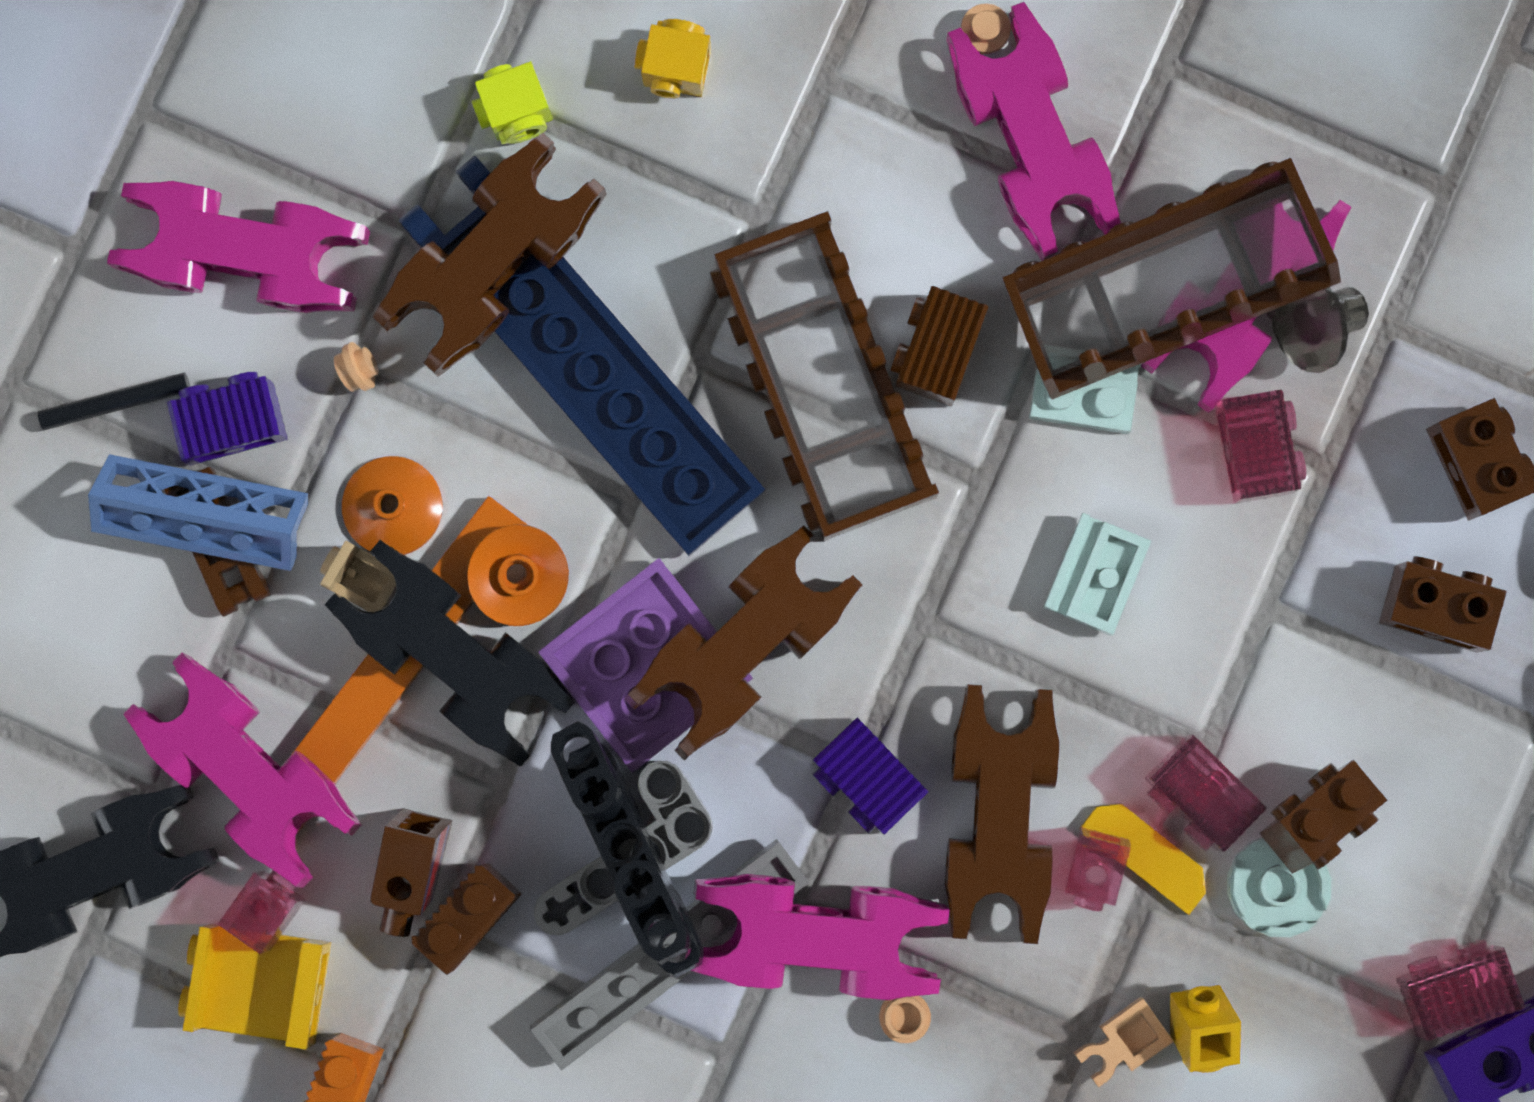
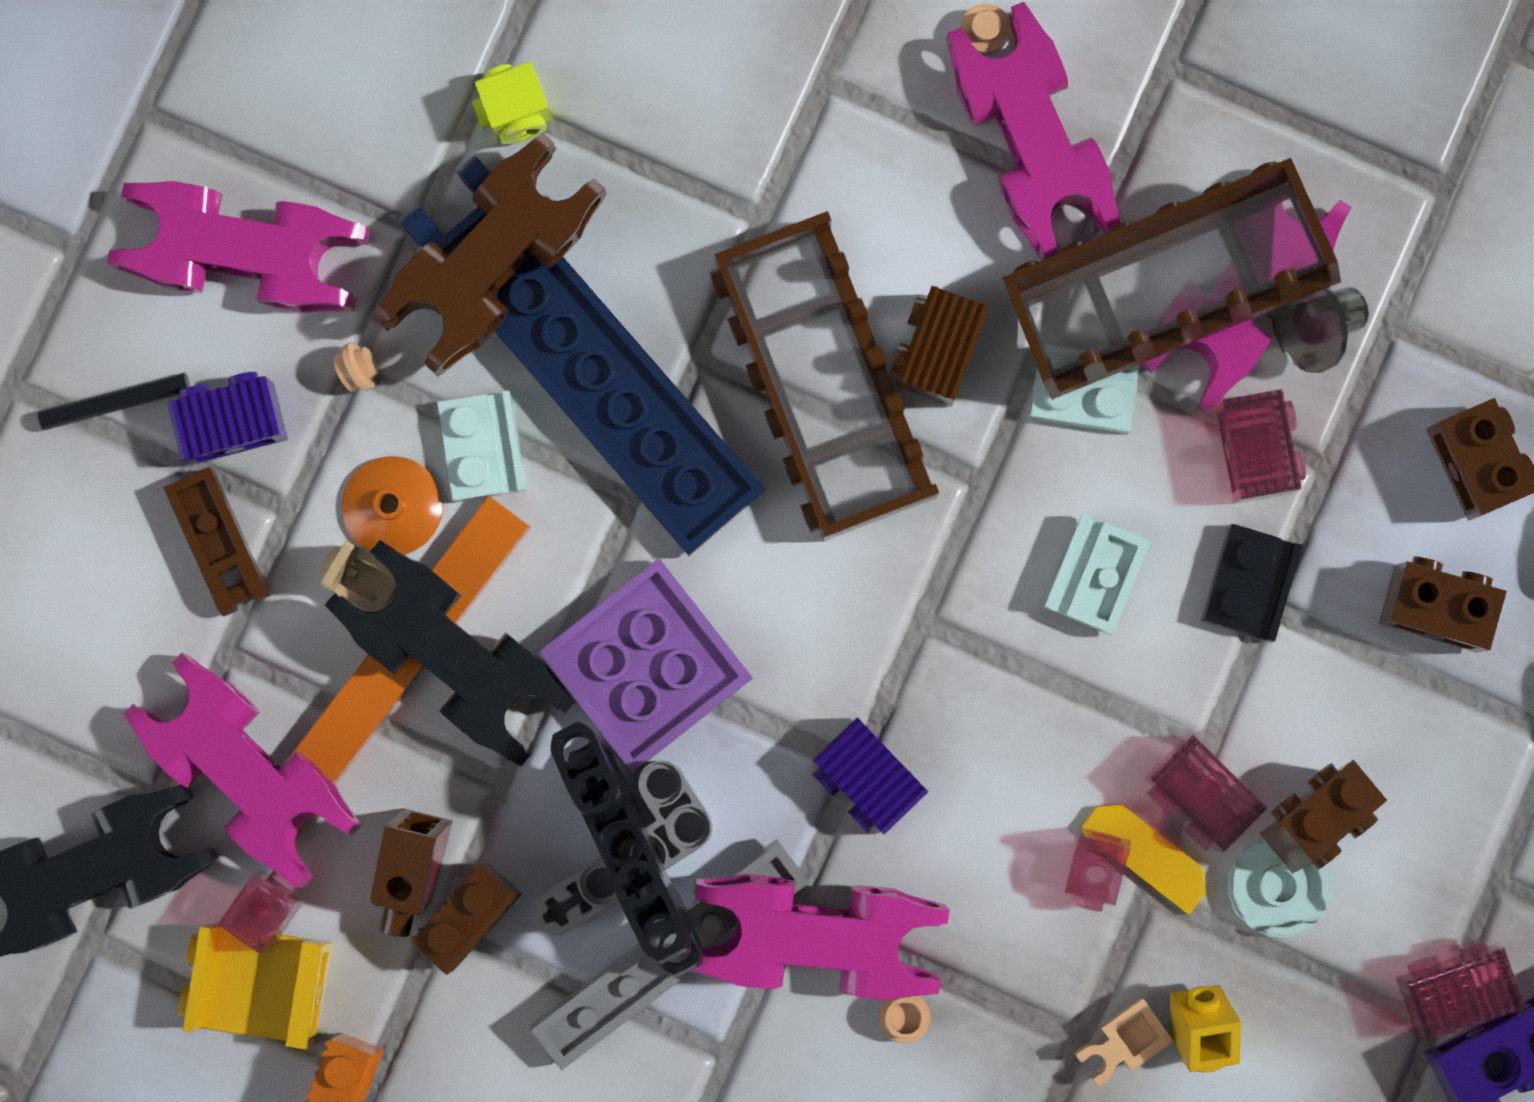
(192, 519): medium blue fence -> none
(481, 446): none -> light aqua plate
(538, 590): orange dish -> none
(674, 58): yellow brick -> none
(714, 670): reddish brown piece -> none
(999, 853): reddish brown piece -> none
(1251, 583): none -> black plate

